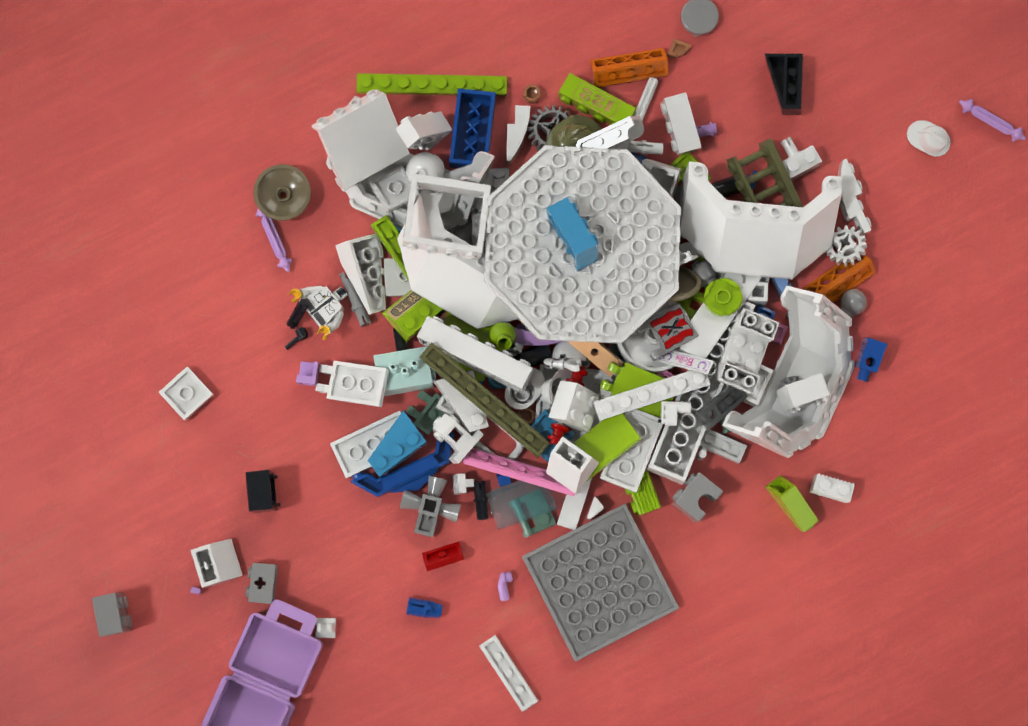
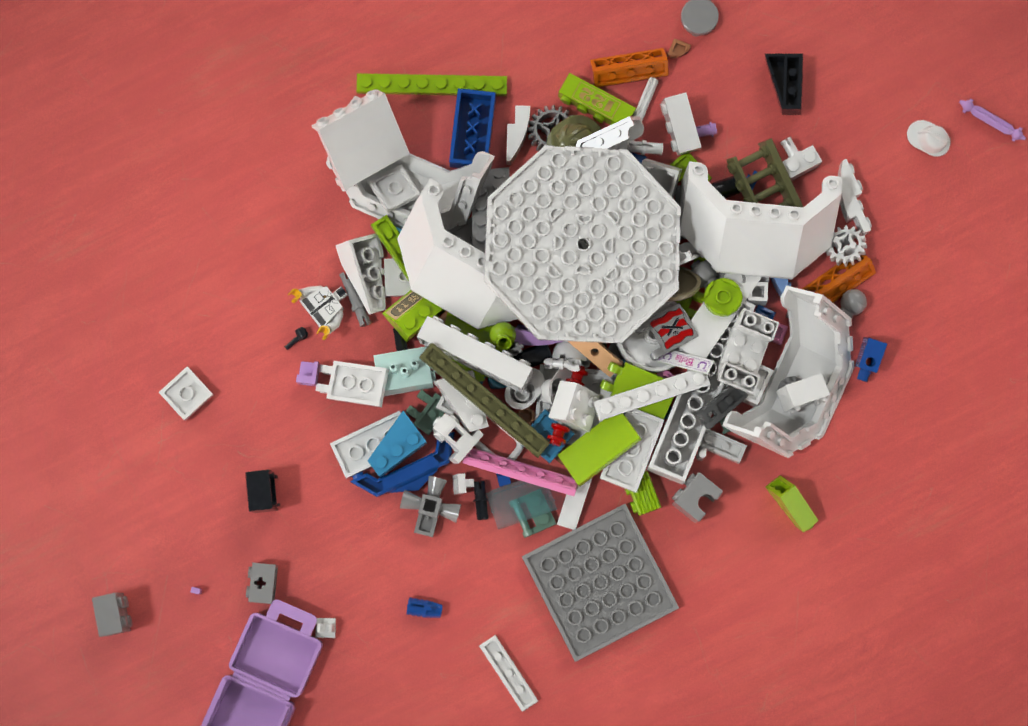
(216, 563): white slope -> none
(275, 241): lavender wheel -> none
(280, 180): dark tan dish -> none
(297, 313): black axle -> none
(423, 130): white wedge -> none
(425, 164): white cylinder -> none
(442, 556): red plate -> none
(449, 186): white window -> none
(502, 585): lavender arm -> none
(532, 94): nougat tile -> none
(570, 465): white slope -> none
(573, 232): dark azure wedge -> none
(595, 508): white slope -> none
(670, 409): white piece -> none
(832, 488): white brick -> none

